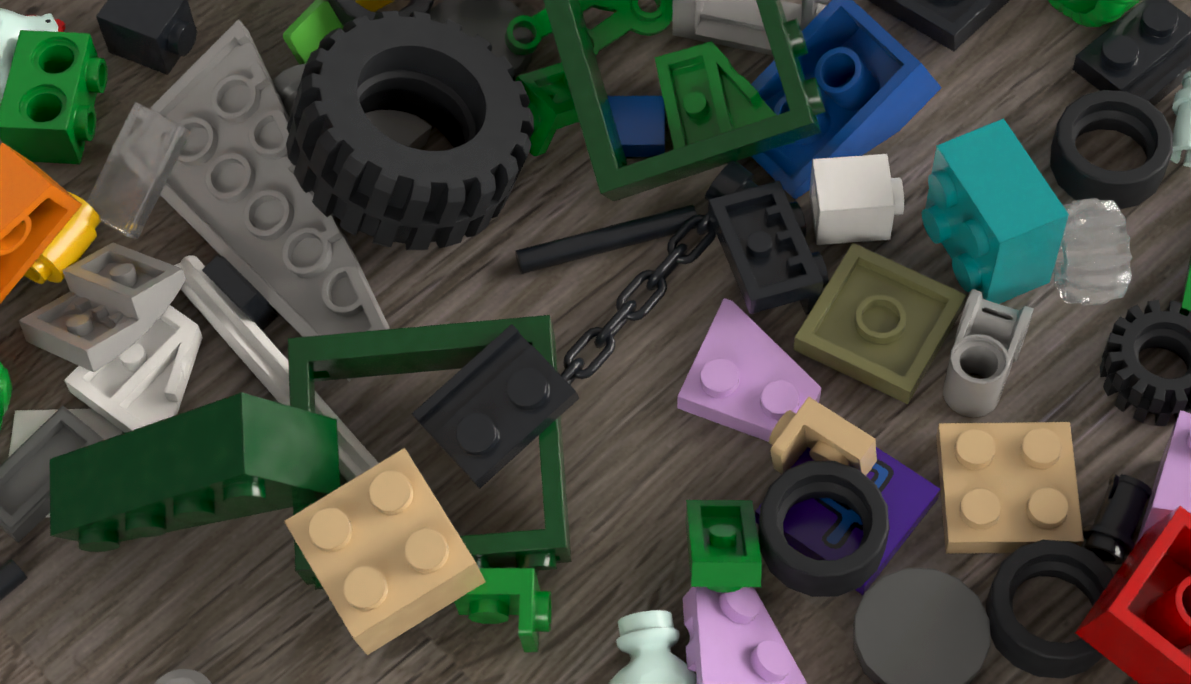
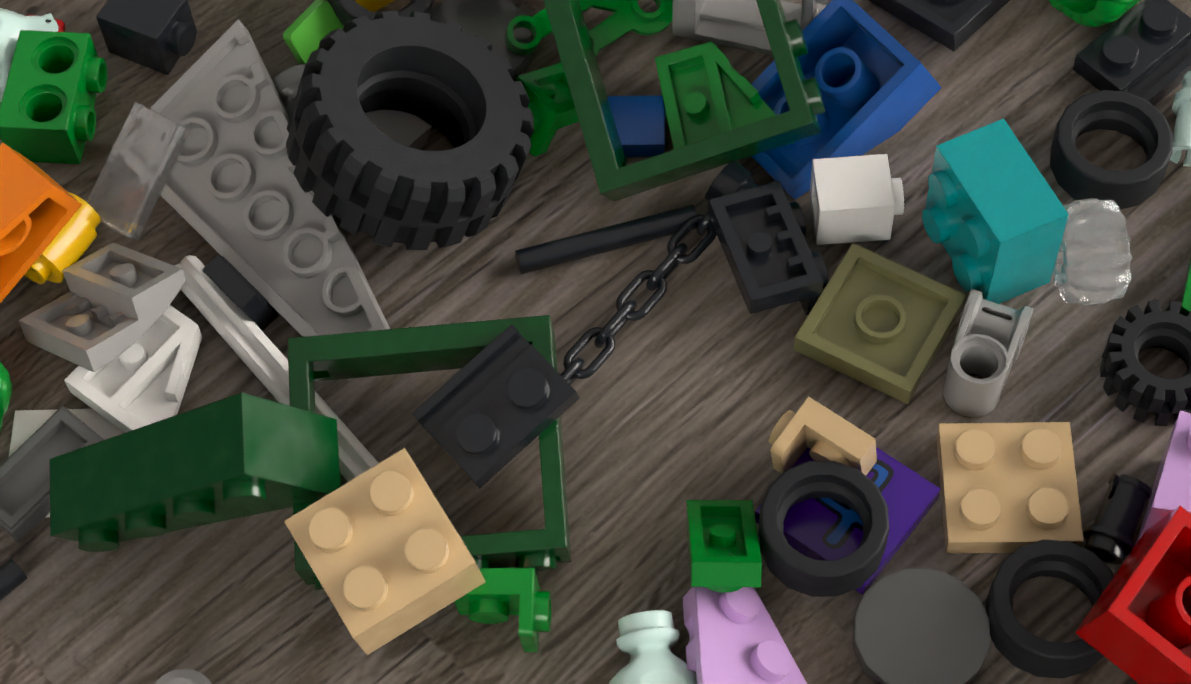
(744, 377): lavender wing -> none

